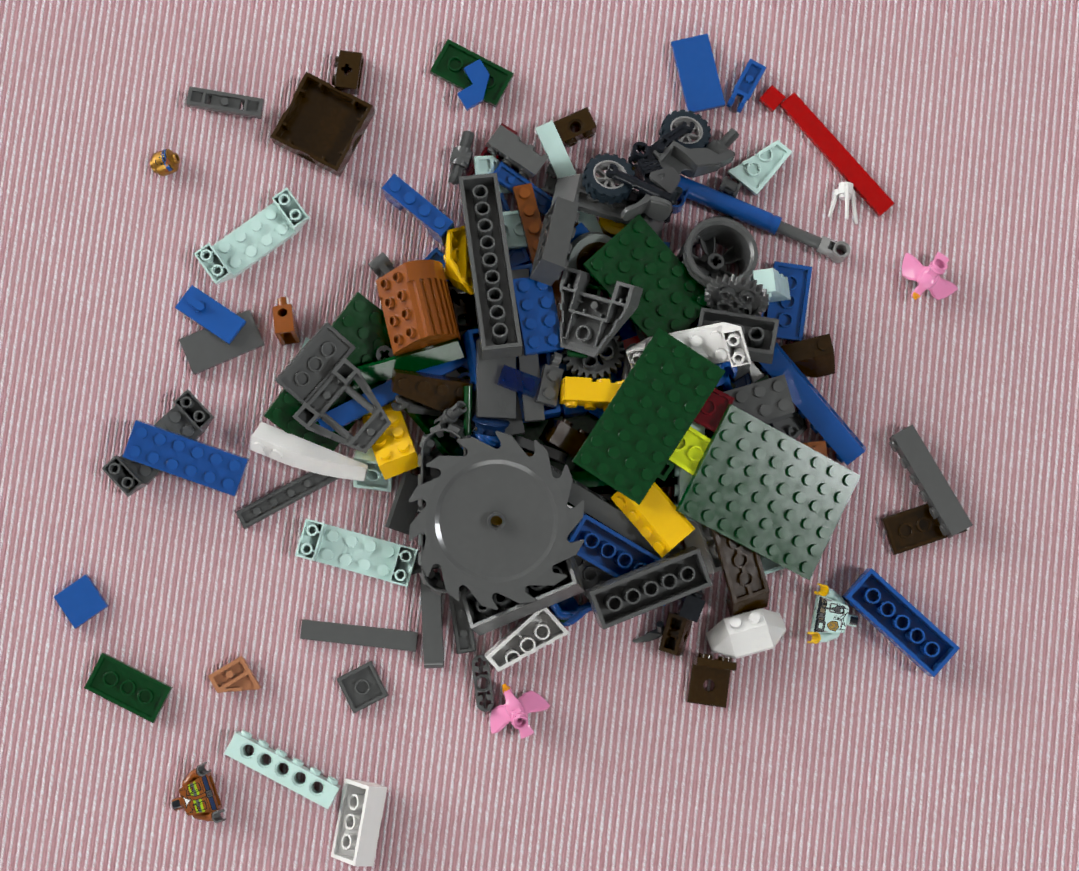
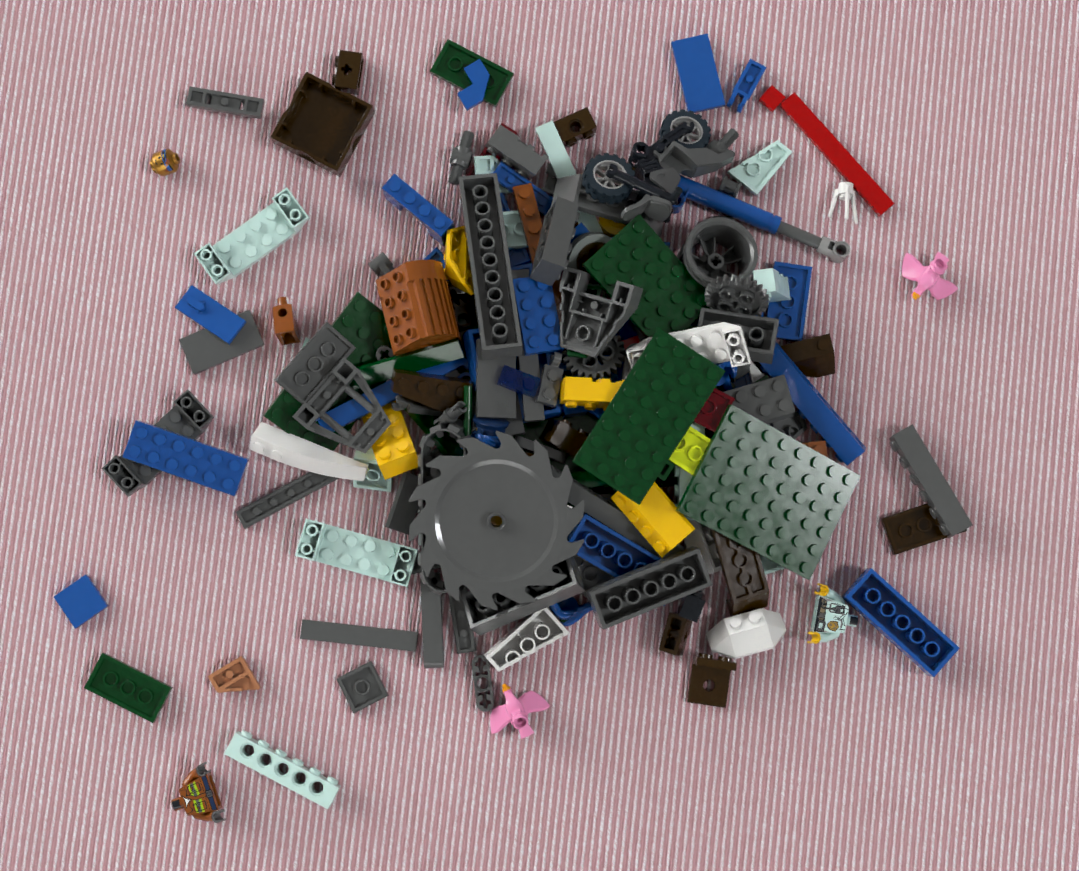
(359, 822): white slope -> none
(652, 635): dark grey bar -> none

